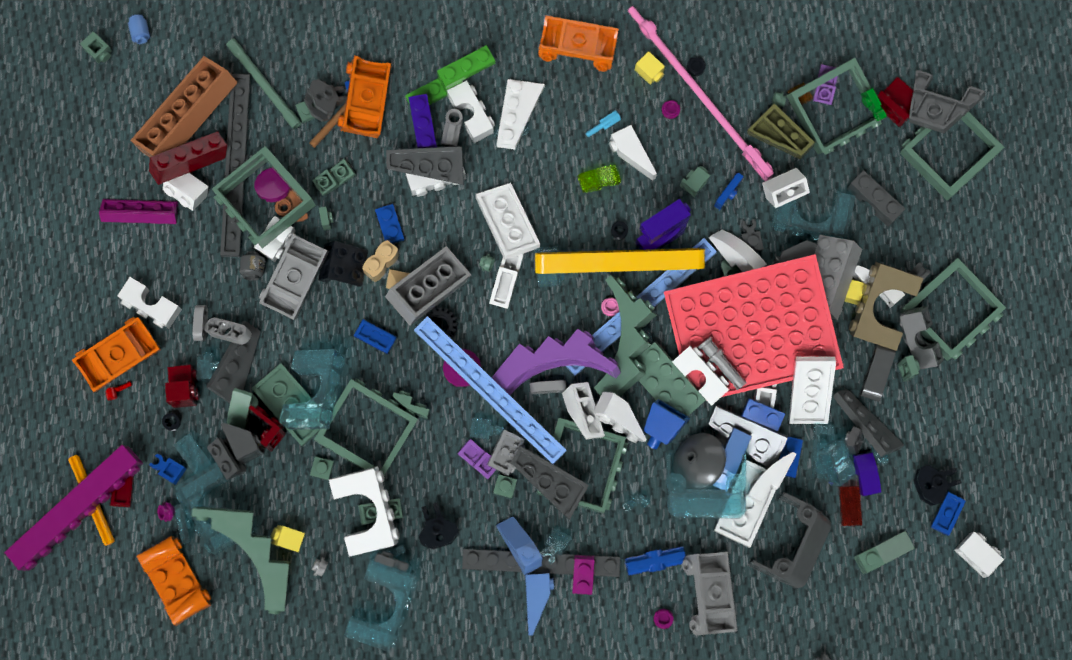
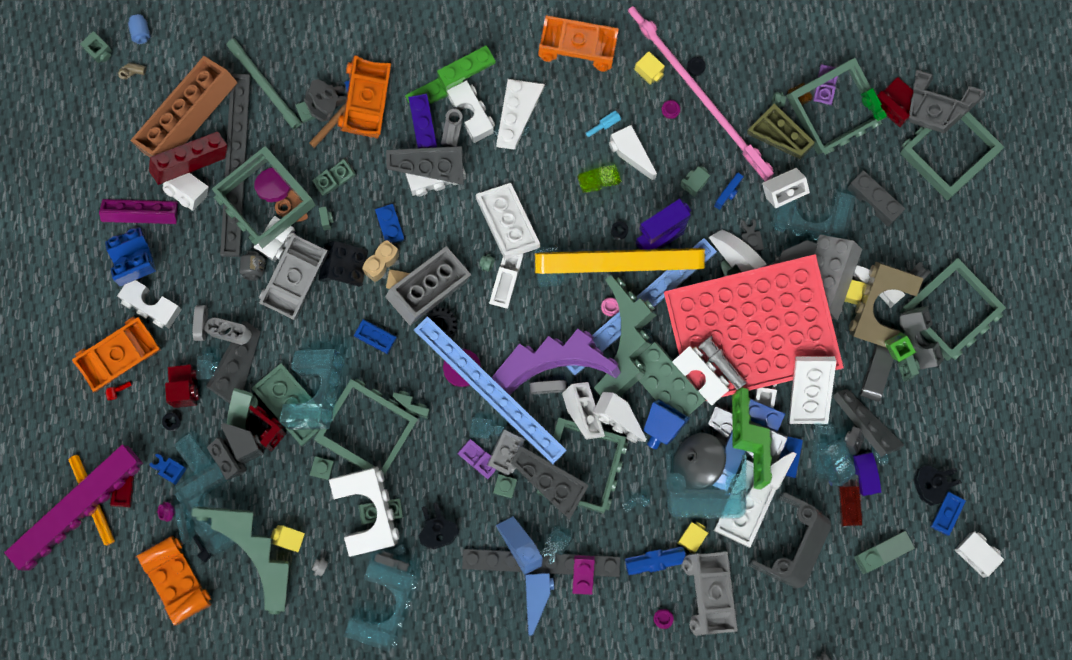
(130, 69): none -> dark tan arm
(130, 256): none -> blue slope
(203, 555): none -> black hand
(693, 537): none -> light yellow brick
(751, 438): none -> bright green bracket
(899, 347): none -> bright green brick

